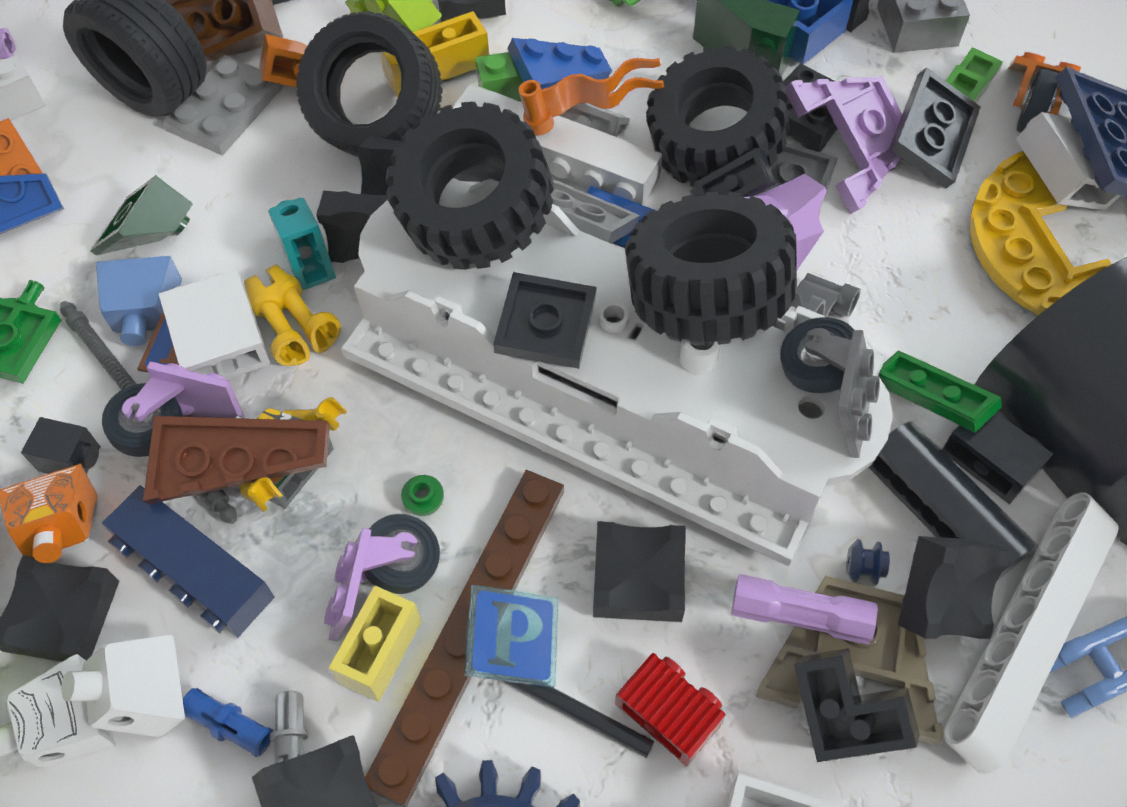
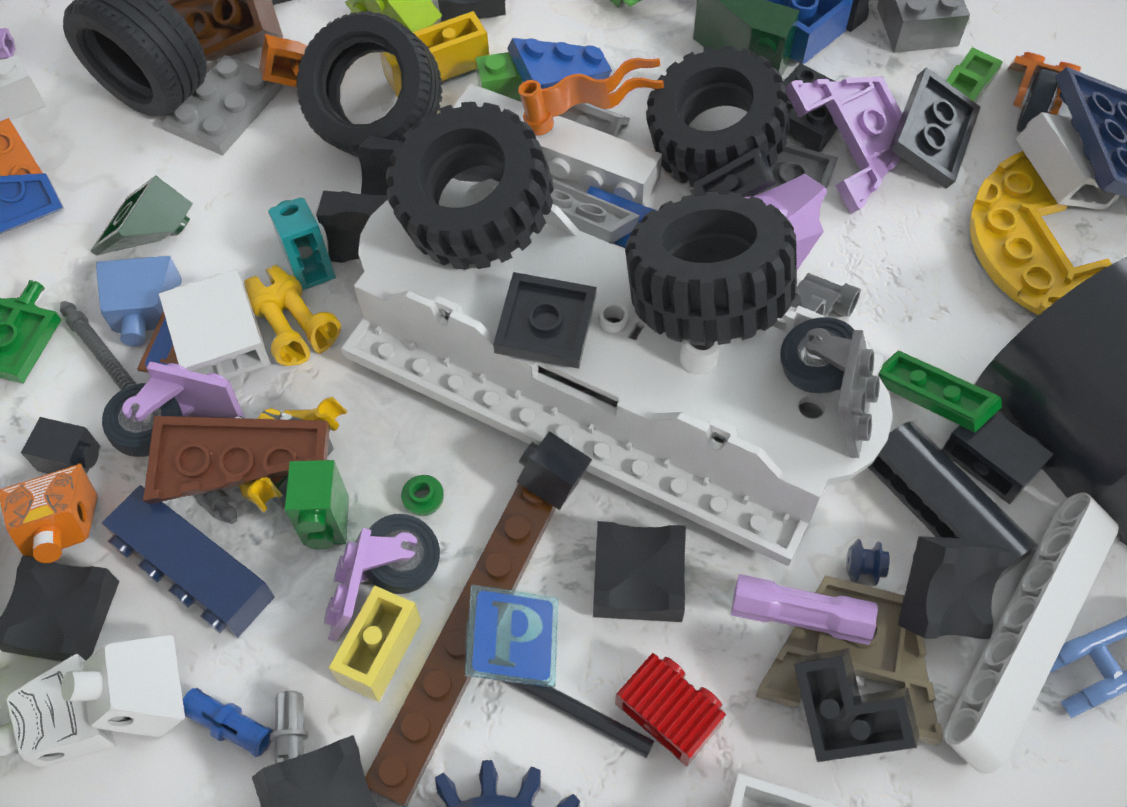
(317, 503): none -> green brick
(552, 469): none -> black brick

